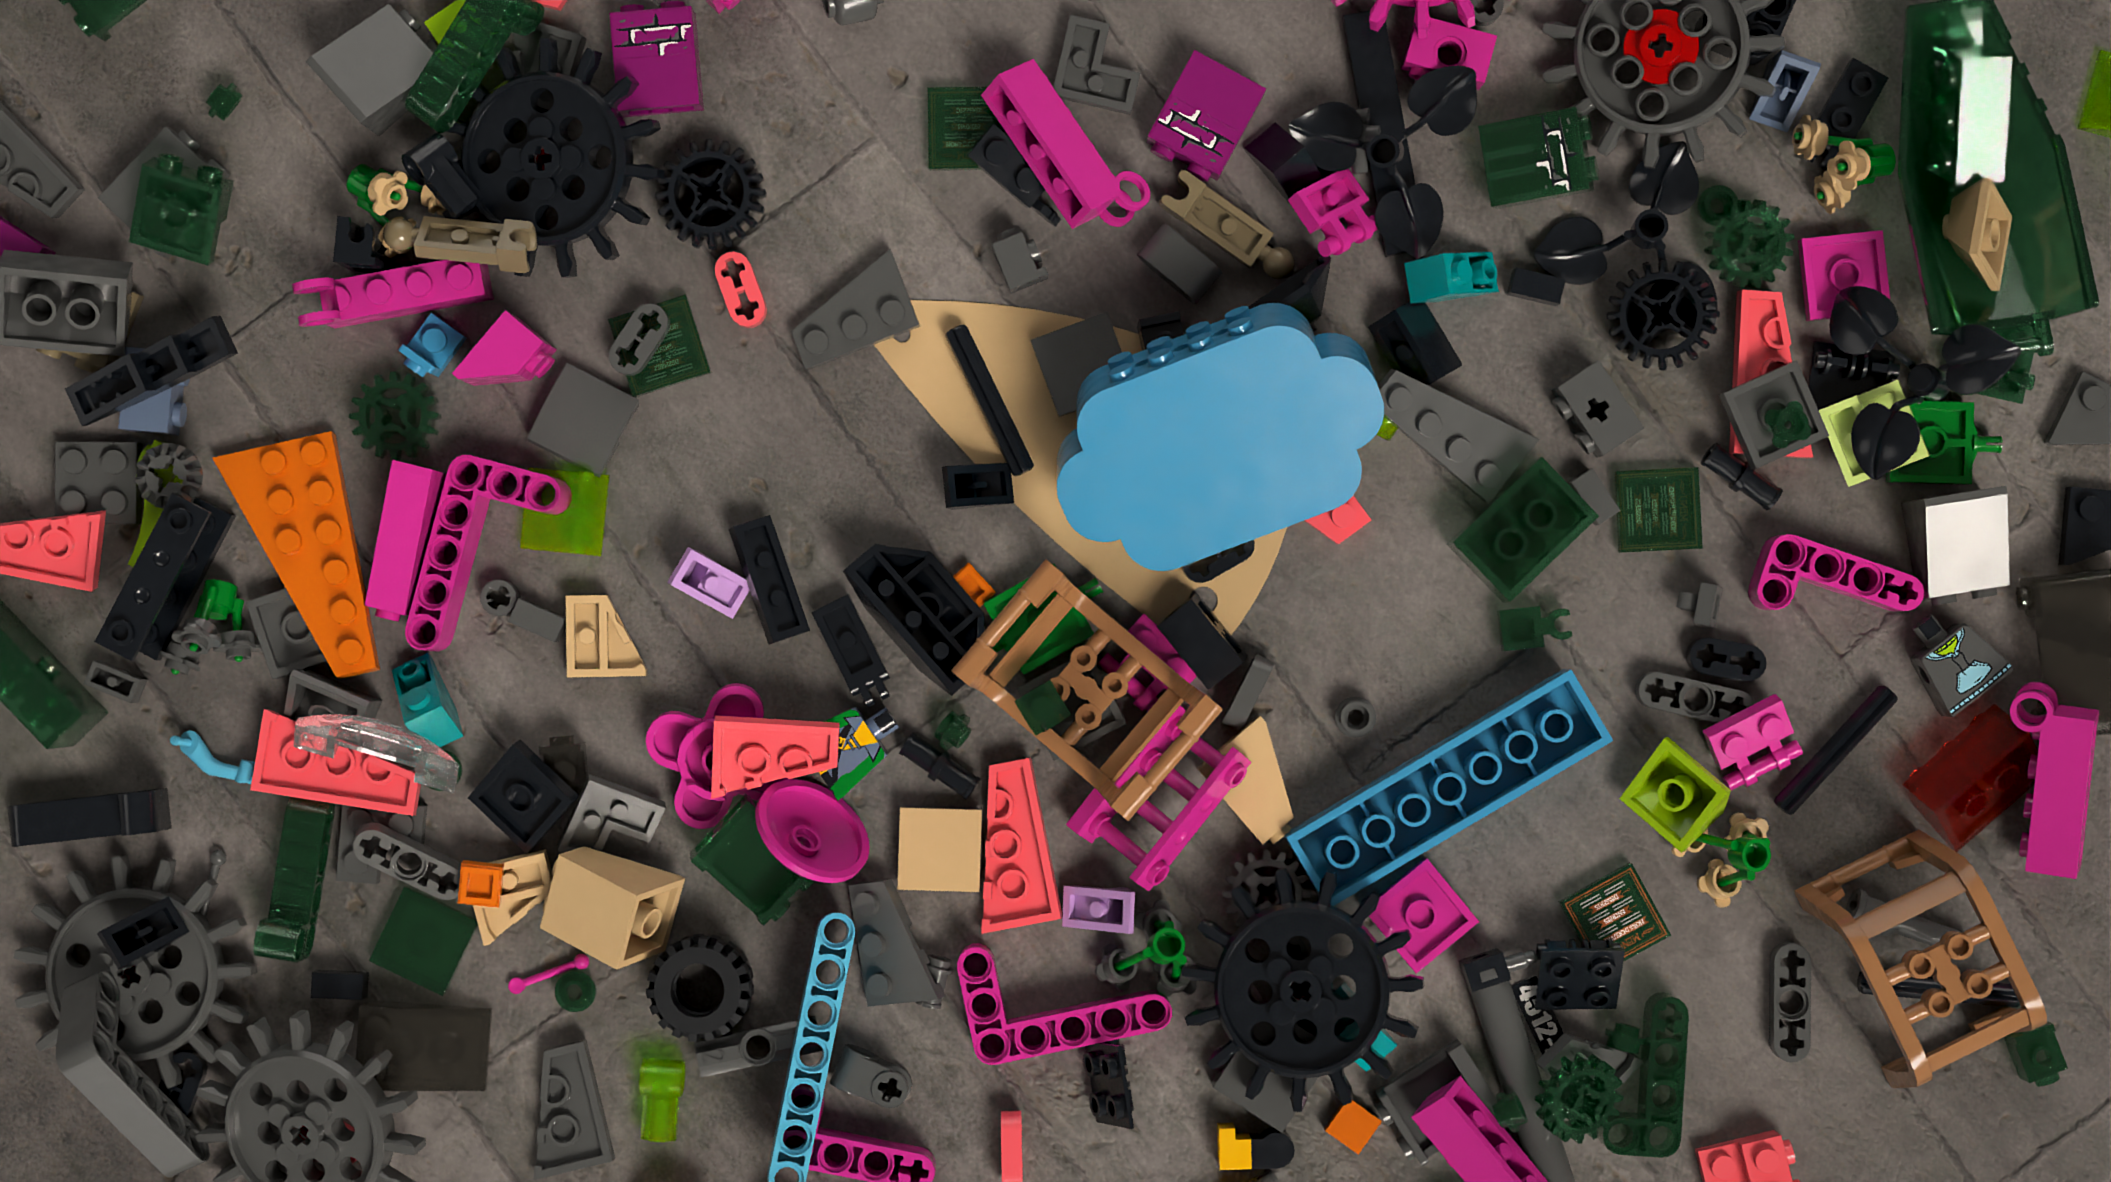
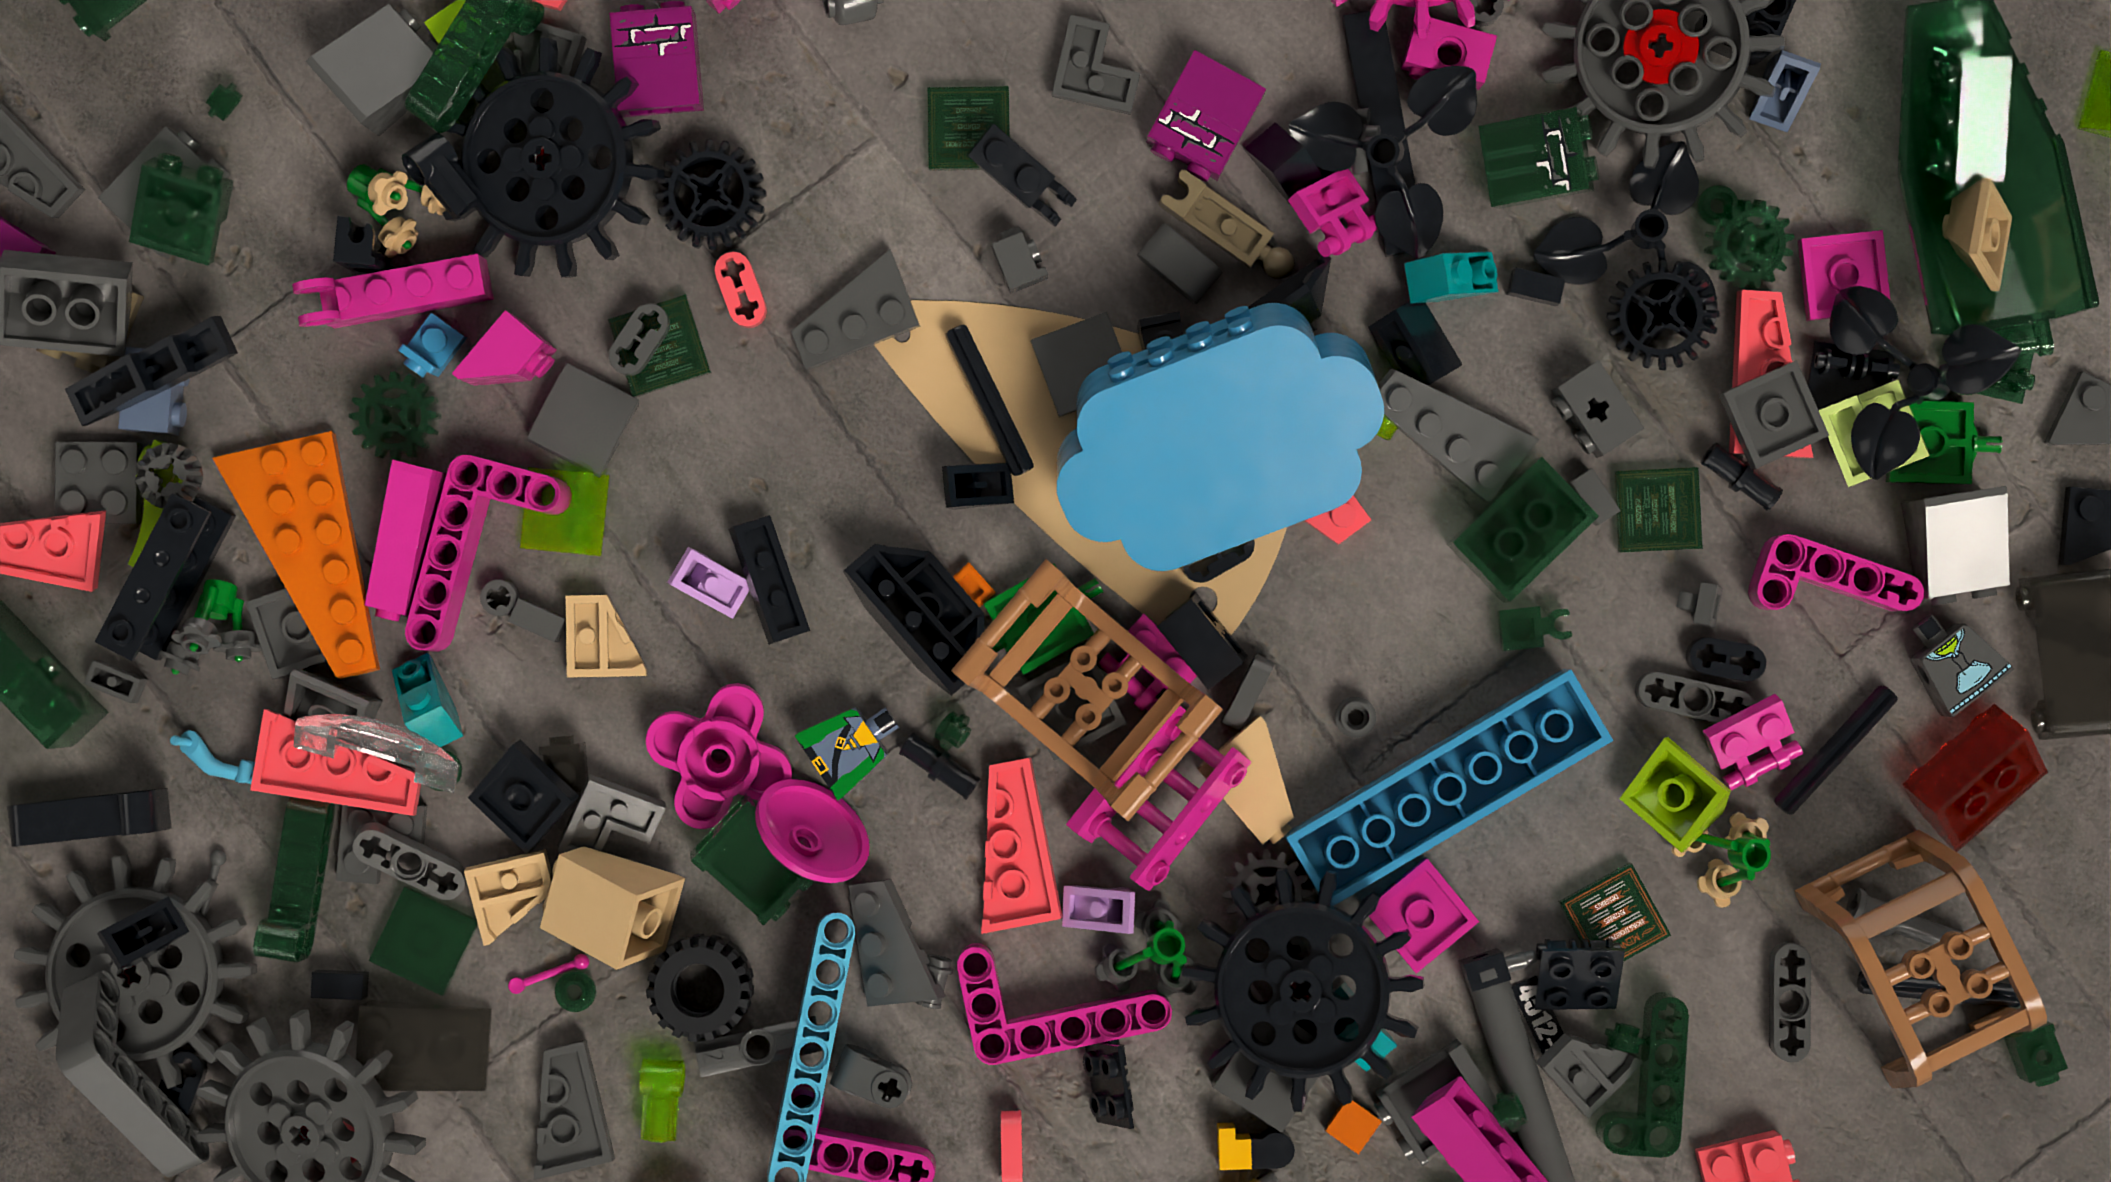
(466, 241): dark tan plate -> none
(480, 883): orange tile -> none
(767, 750): coral wing -> none
(852, 648): black hinge -> none
(939, 849): tan tile -> none
(1042, 707): clear green brick -> none
(1059, 148): dark pink hinge -> none
(1579, 1097): clear green gear -> none
(1799, 424): clear green plate -> none
(1850, 104): black hinge -> none
(1854, 165): tan plant -> none
(2061, 781): dark pink hinge -> none

